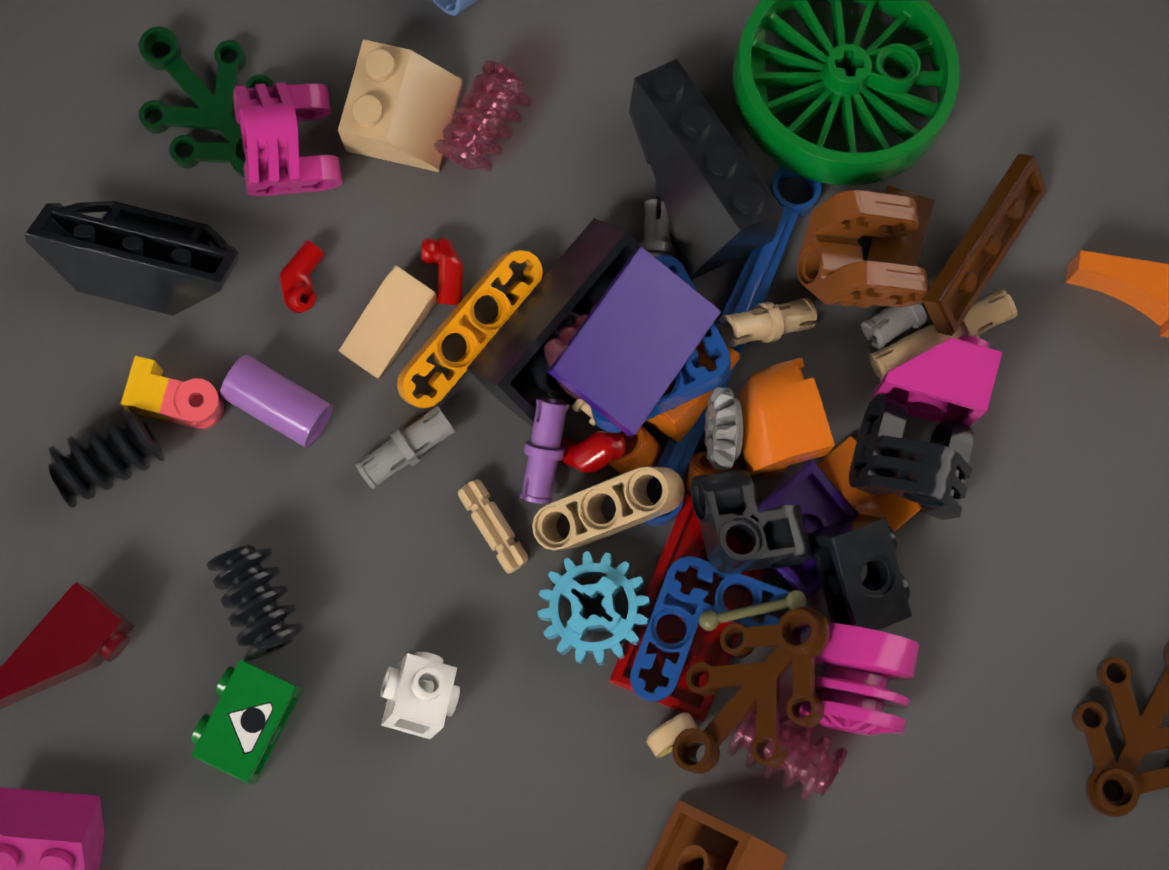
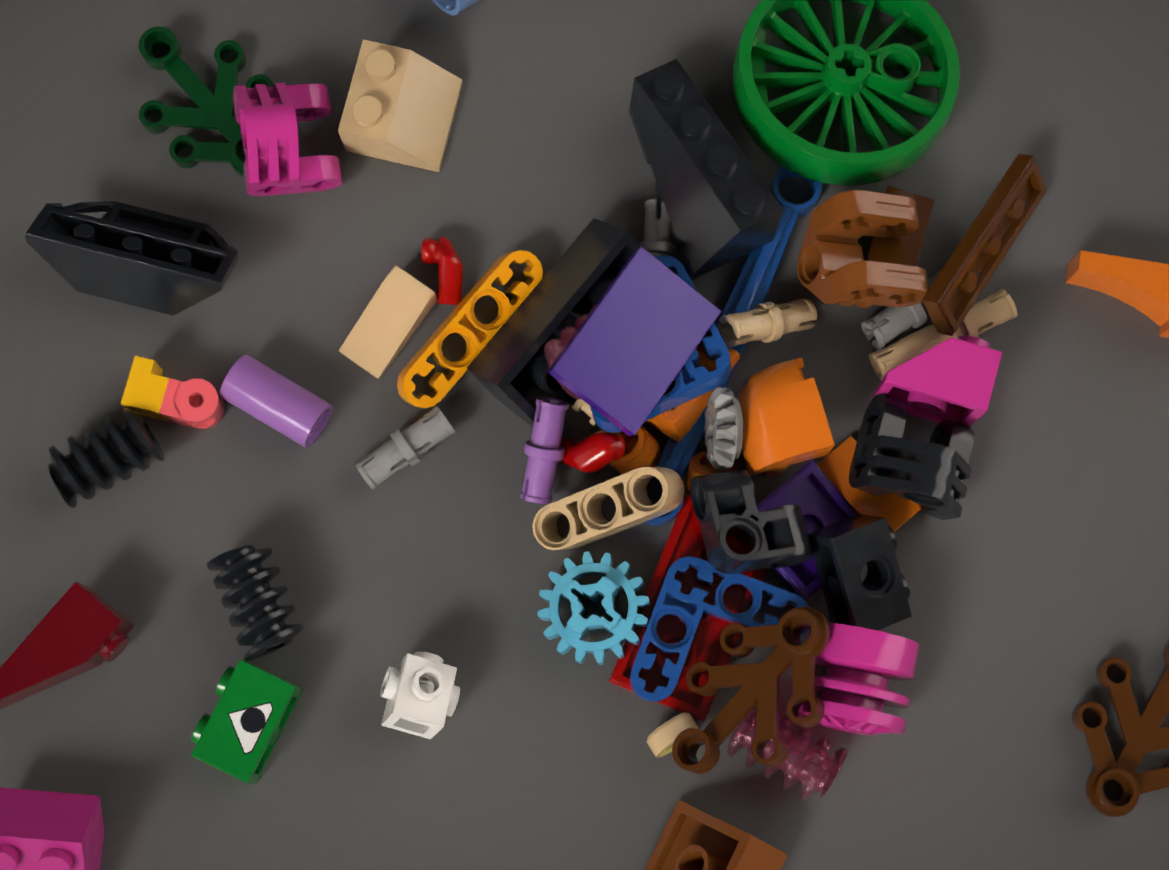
(296, 278): red arm -> none
(484, 117): clear pink piece -> none
(493, 526): tan axle -> none
(710, 619): olive hinge -> none

